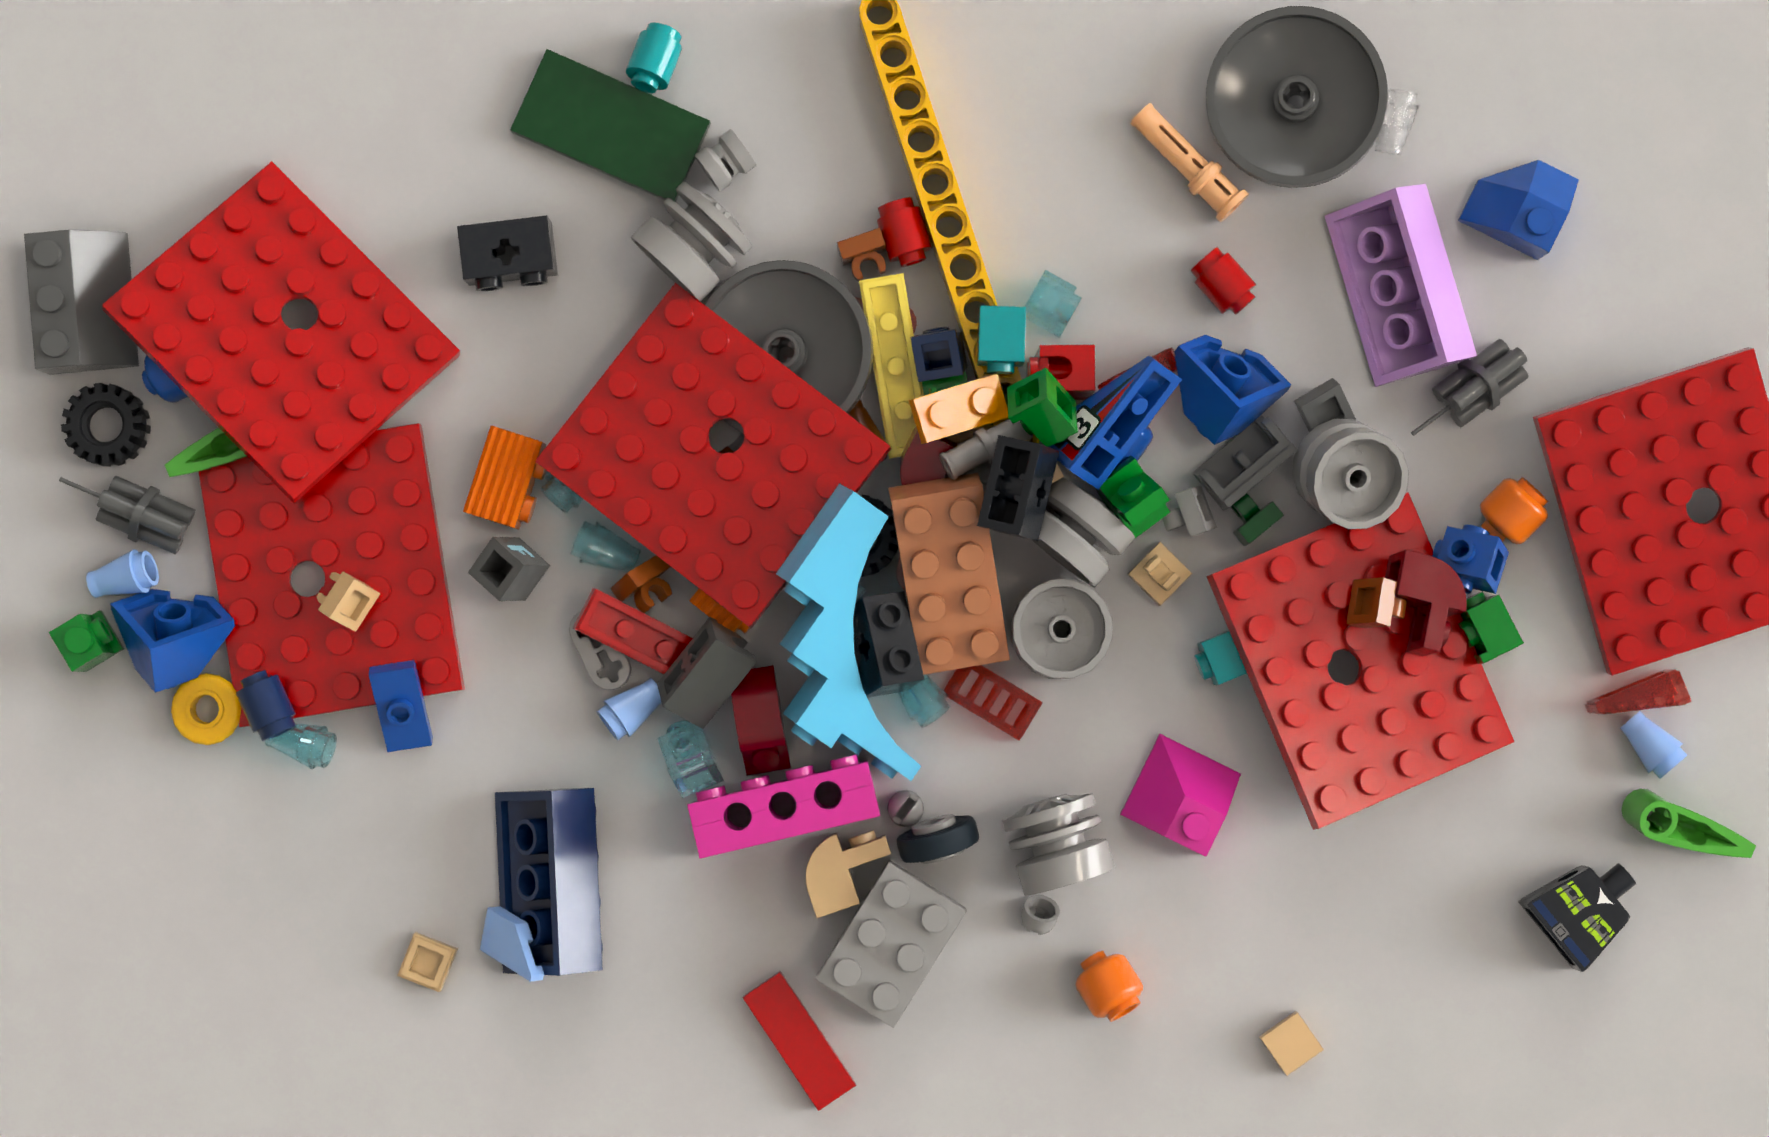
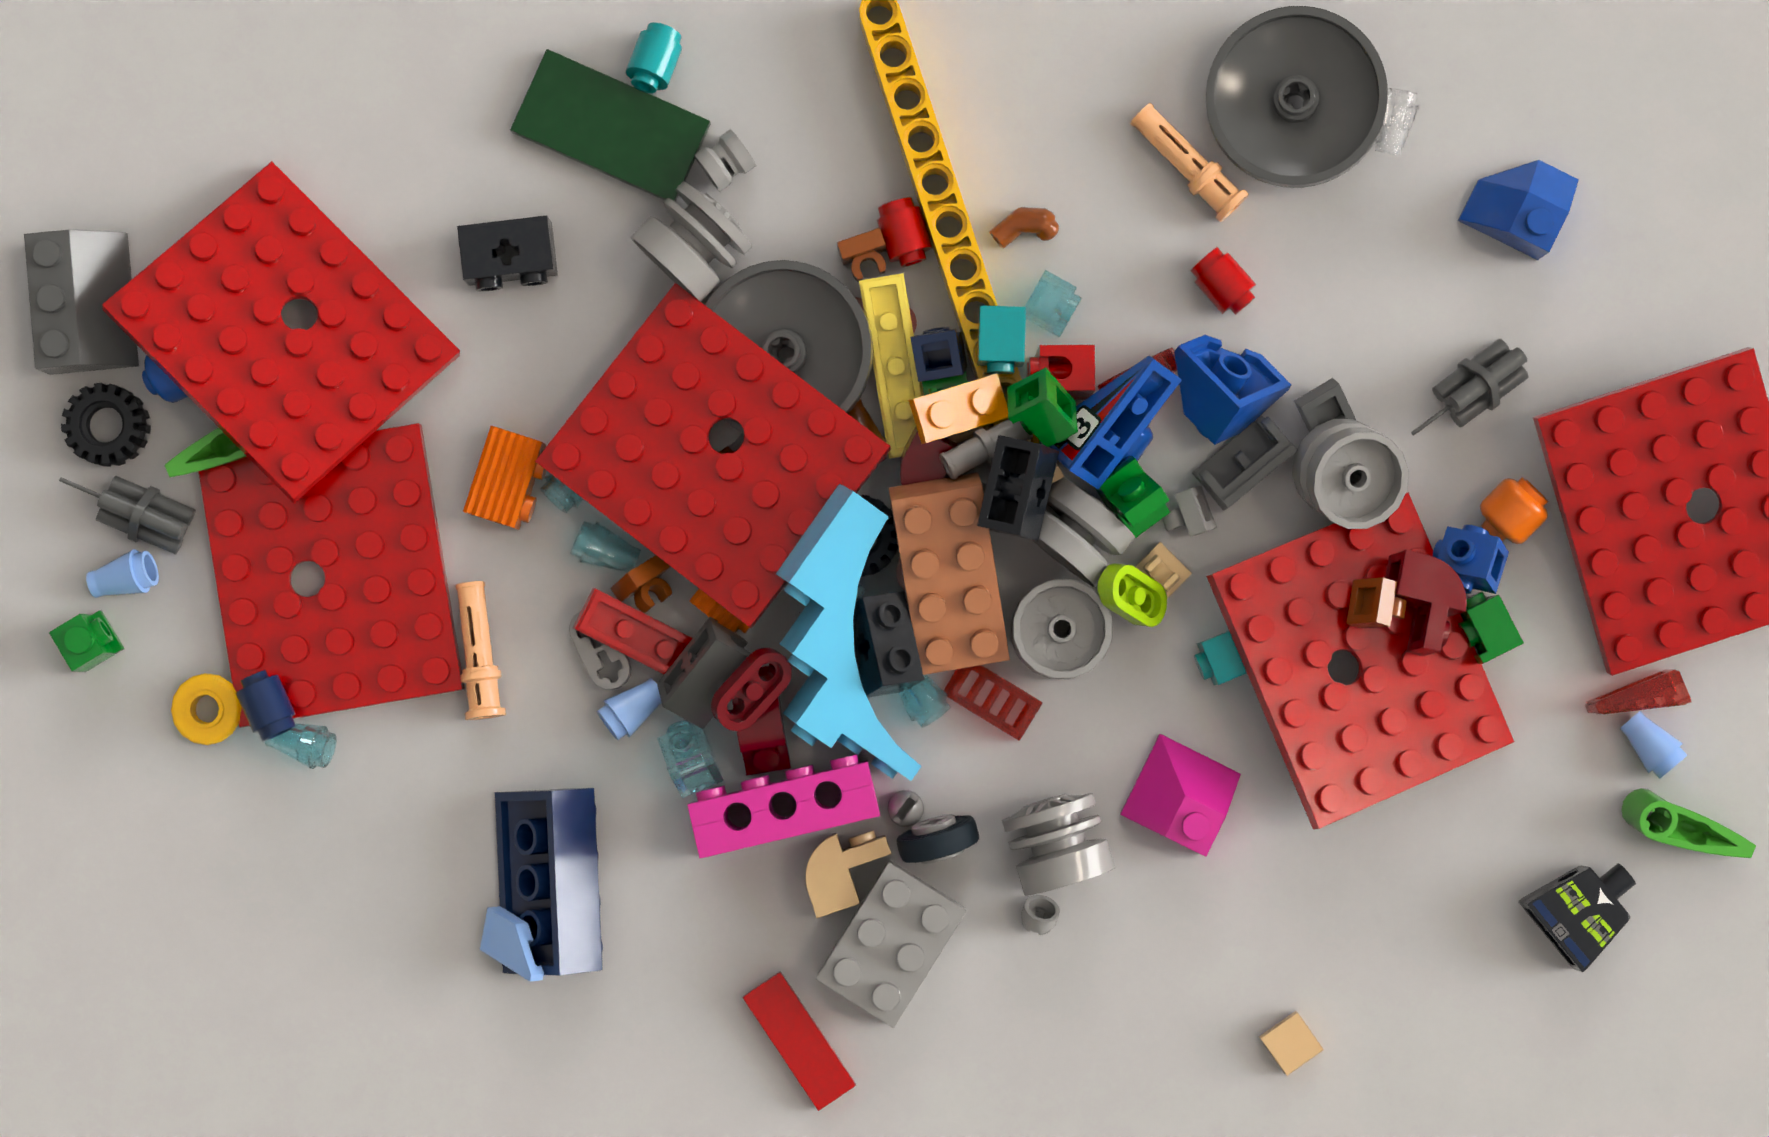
(171, 637): blue slope -> none
(347, 600): tan tile -> none
(400, 706): blue plate -> none
(427, 962): tan tile -> none
(480, 673): none -> light nougat pin
(508, 569): dark grey brick -> none
(753, 691): none -> dark red plate
(1025, 221): none -> dark orange arm
(1109, 985): orange head -> none
(1132, 595): none -> lime plate
(1255, 519): dark green tile -> none
(1400, 284): lavender slope -> none

